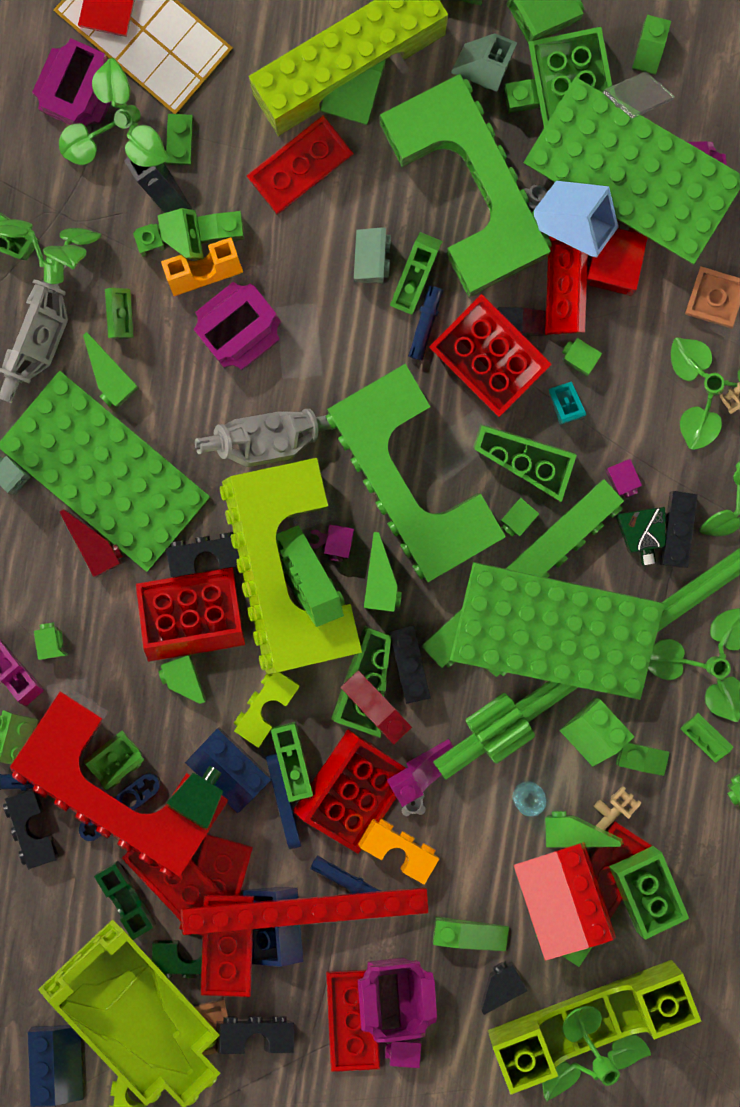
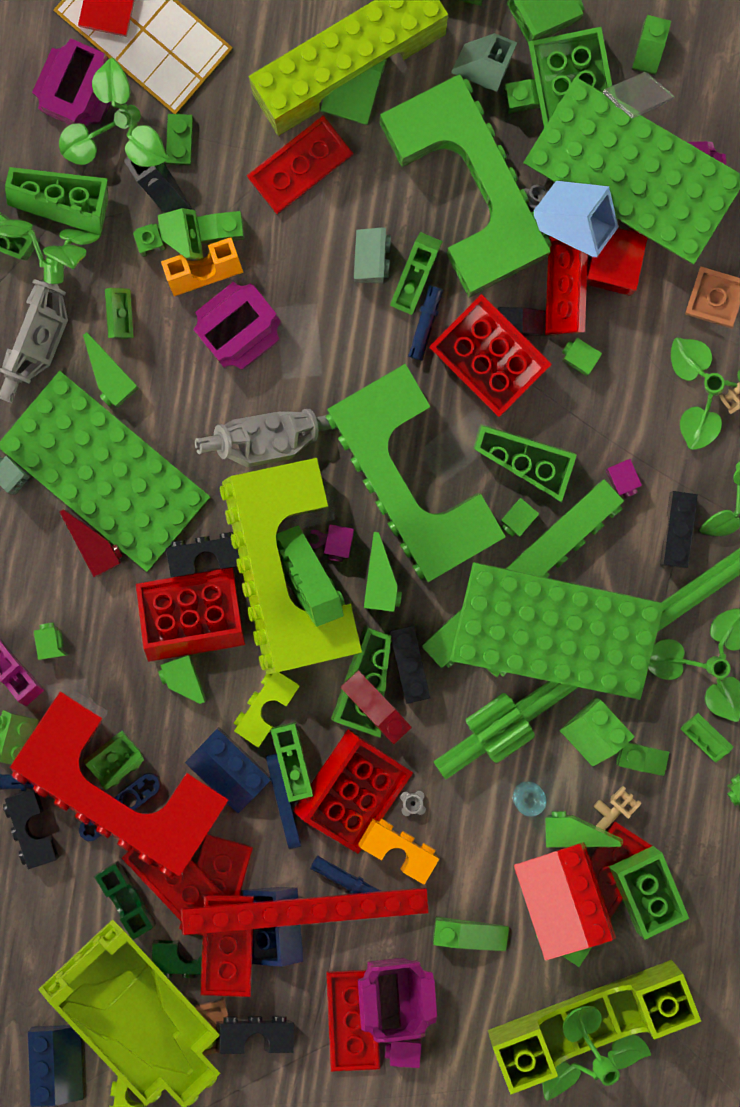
(59, 197): none -> bright green wedge
(198, 797): dark green torso -> none
(421, 772): magenta slope -> none
(502, 987): black slope -> none
(566, 403): teal slope -> none
(643, 532): dark green torso -> none

